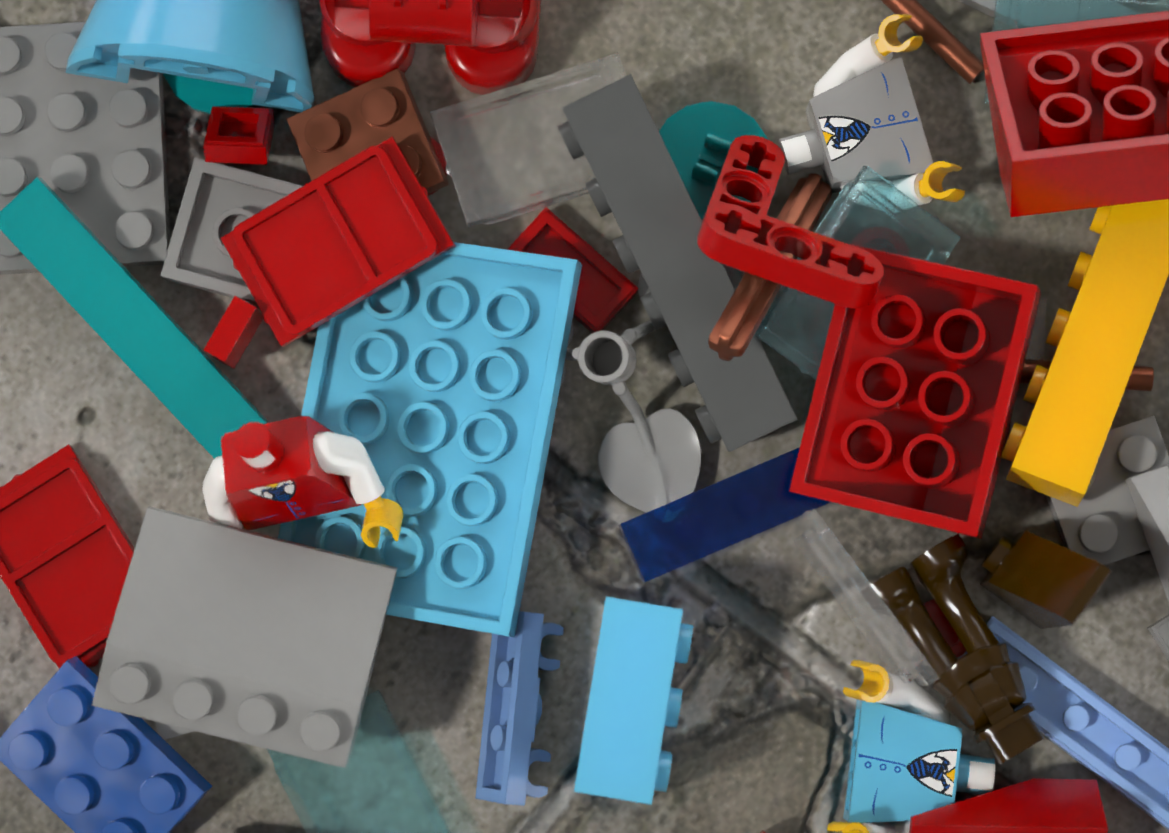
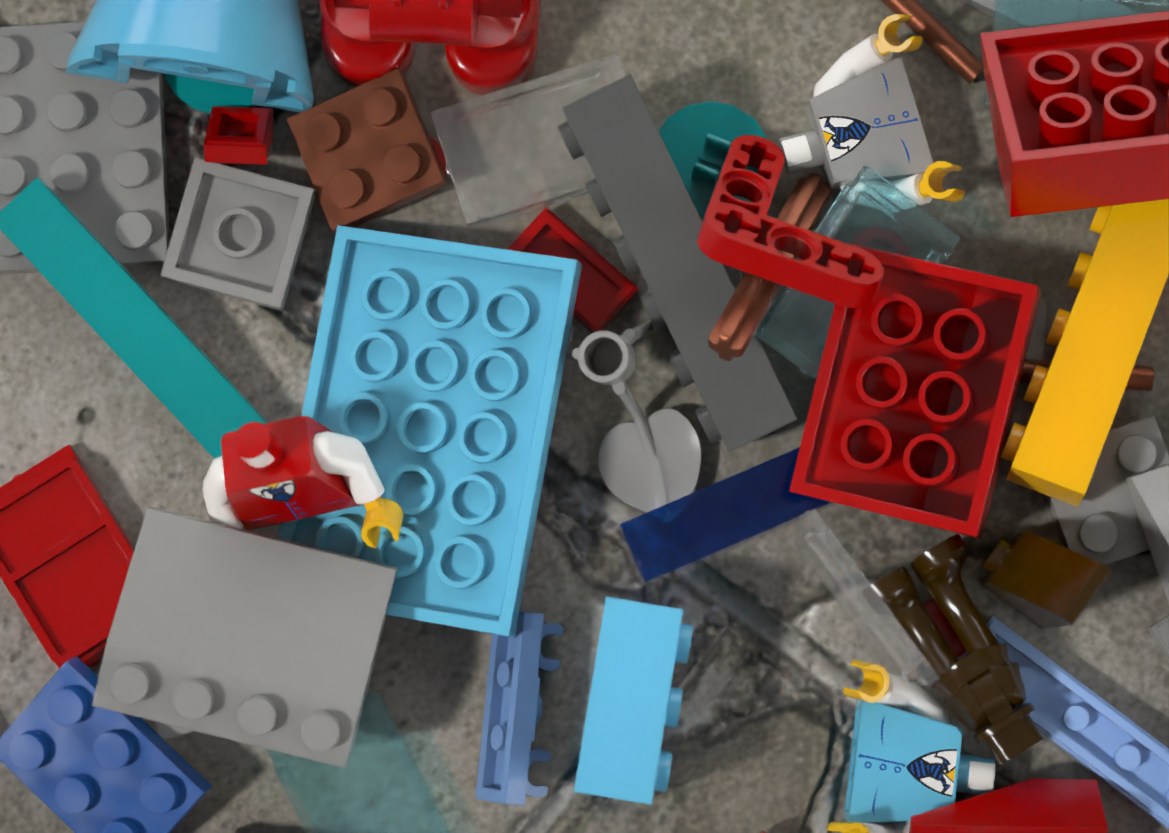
(234, 332): red tile -> none
(337, 241): red piece -> none

